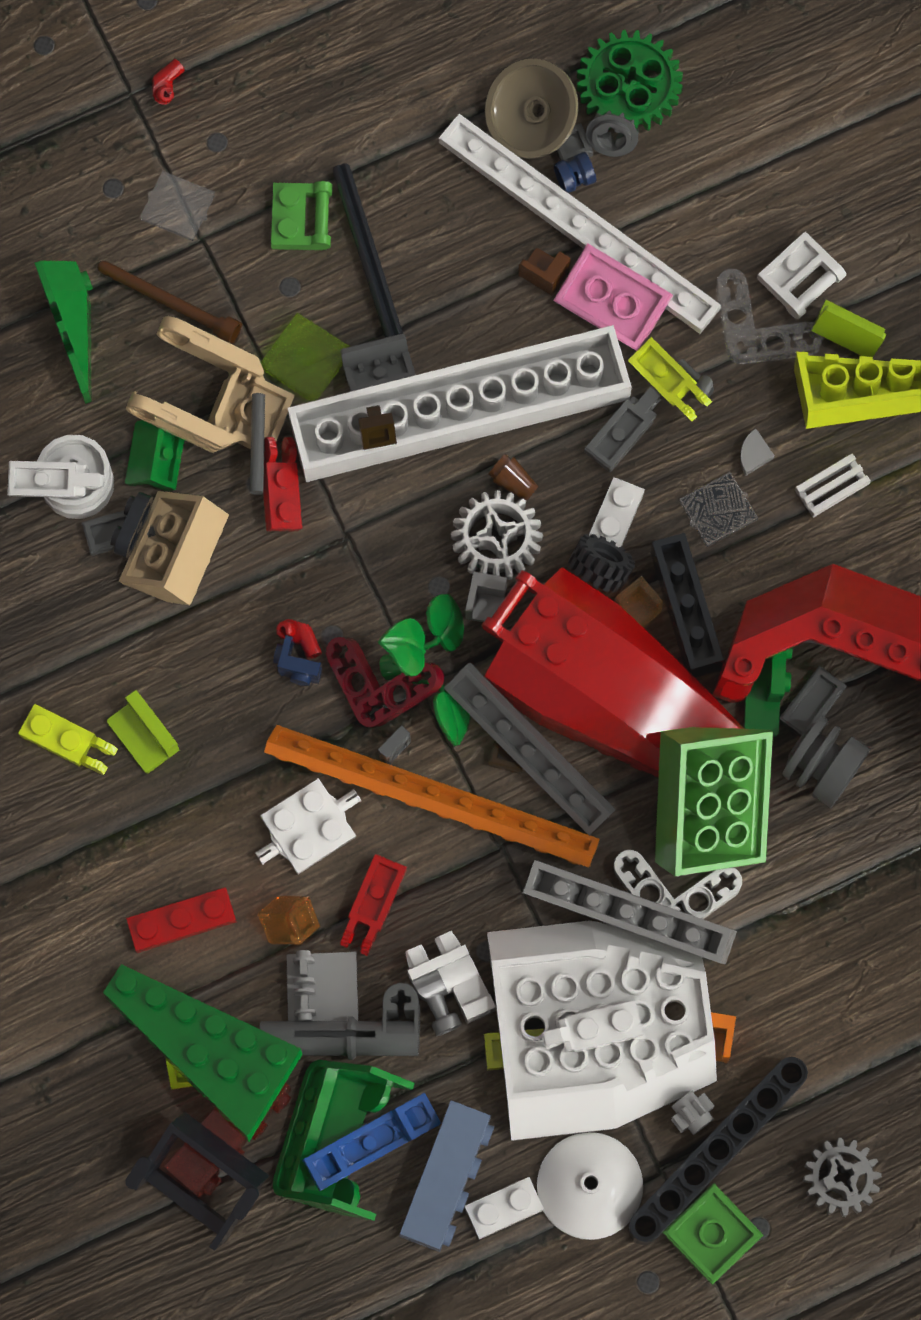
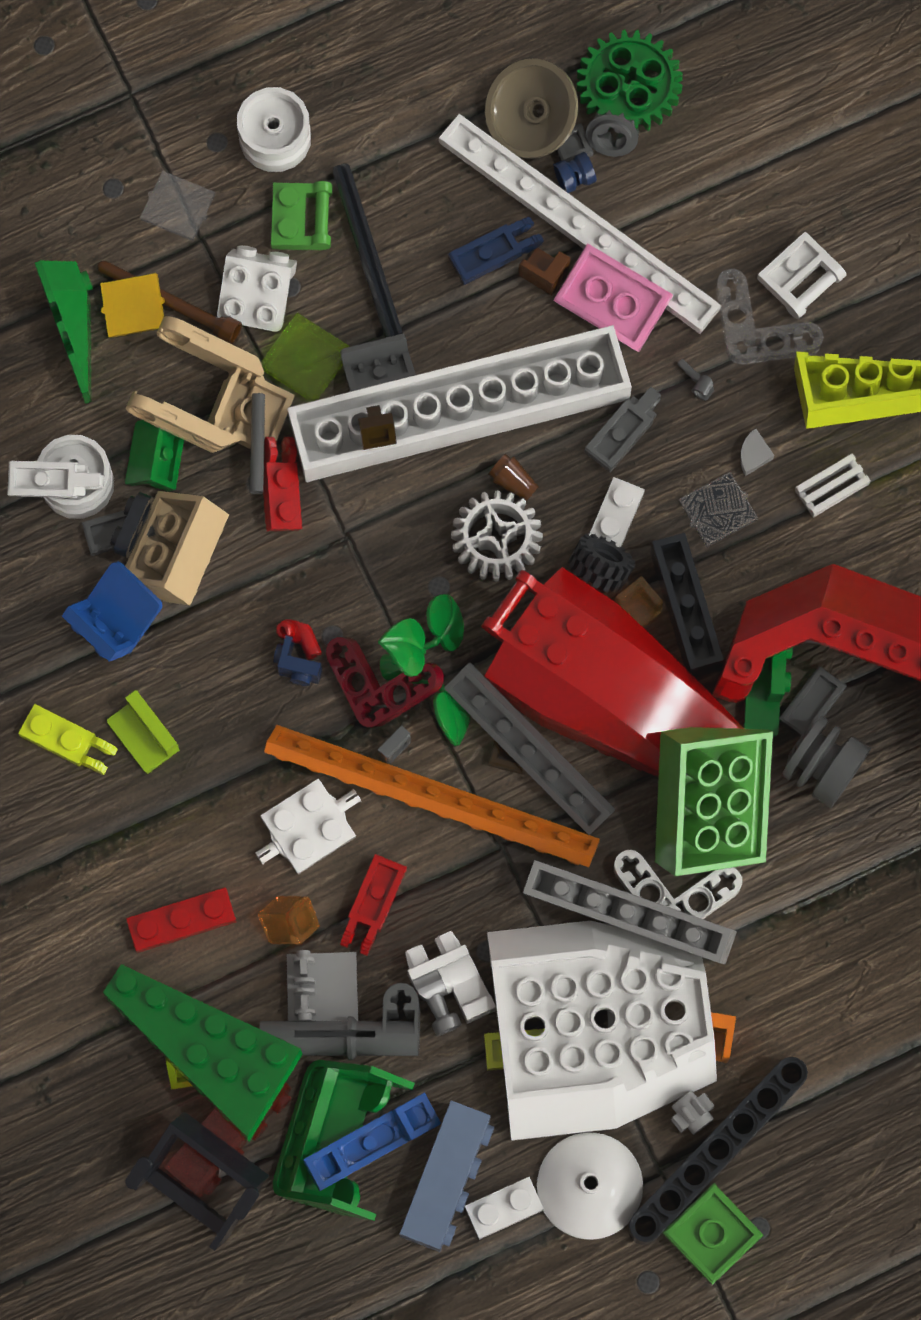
(114, 613): none -> blue bracket
(132, 305): none -> yellow piece
(163, 82): red arm -> none
(256, 287): none -> white bracket
(274, 129): none -> white wheel
(485, 596): light grey panel -> none
(493, 250): none -> dark blue hinge
(596, 1028): white hinge -> none
(667, 376): neon yellow hinge -> none
(848, 329): lime panel -> none
(856, 1170): light grey gear -> none

